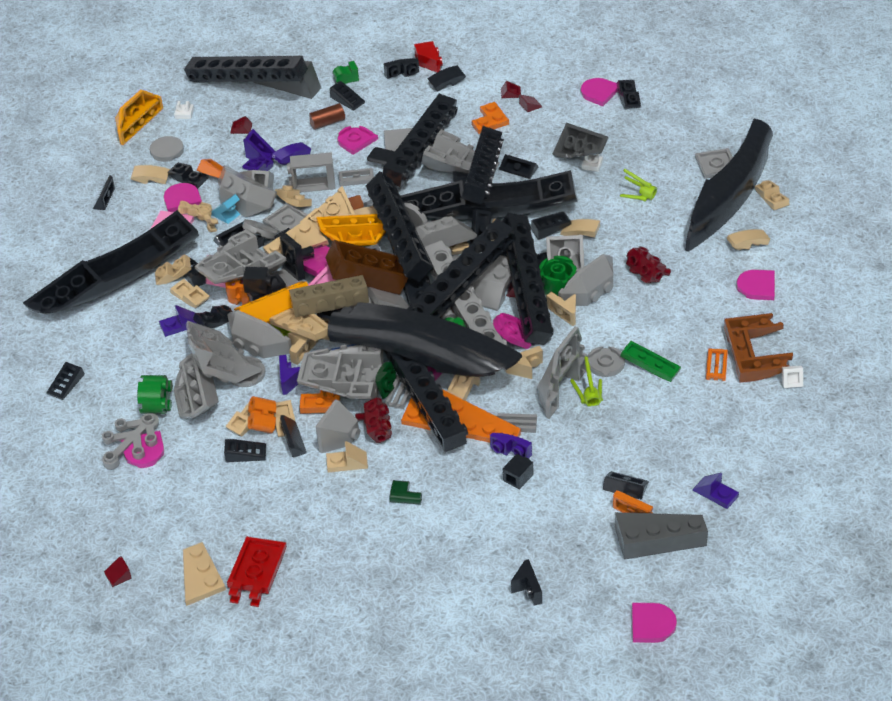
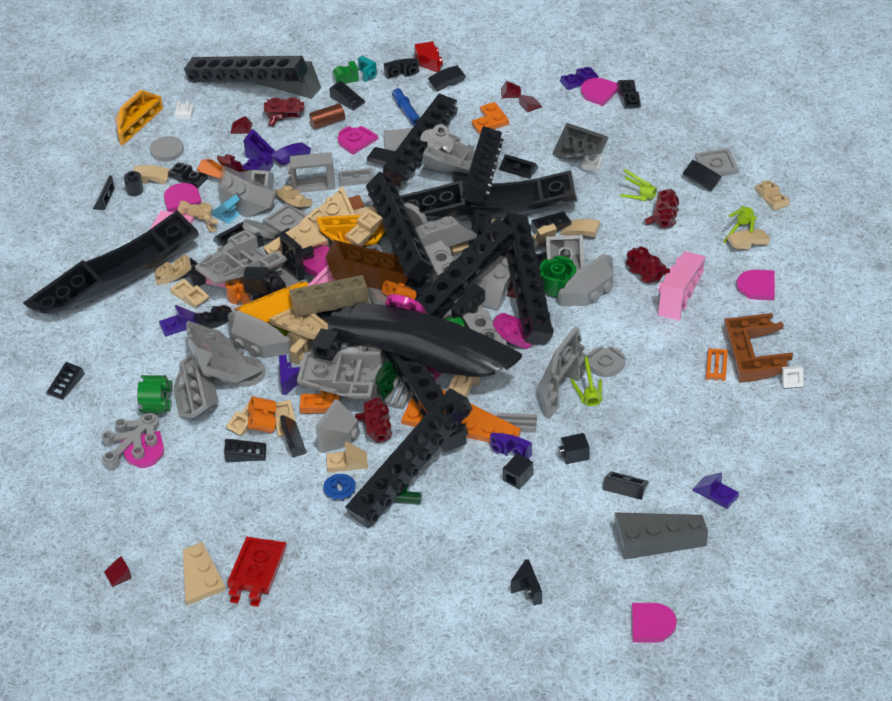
(133, 183): none -> black brick
(229, 160): none -> dark red slope
(283, 108): none -> dark red brick
(326, 344): none -> black brick
(346, 482): none -> blue gear
(364, 229): none -> tan slope
(368, 68): none -> teal bracket
(398, 289): none -> orange piece
(404, 103): none -> blue pin
(404, 302): none -> dark pink tile
(409, 458): none -> black brick
(437, 139): none -> light grey plate
(468, 301): none -> black slope
(530, 358): tan slope -> none
(542, 233): none -> tan slope
(564, 309): tan slope -> none
(574, 448): none -> black brick
(576, 80): none -> dark purple slope
(628, 504): orange tile -> none
(650, 361): green tile -> none
(665, 209): none -> dark red brick
(680, 284): none -> bright pink wedge
(702, 175): none -> black slope
(730, 186): black slope -> none
(744, 217): none -> lime plant

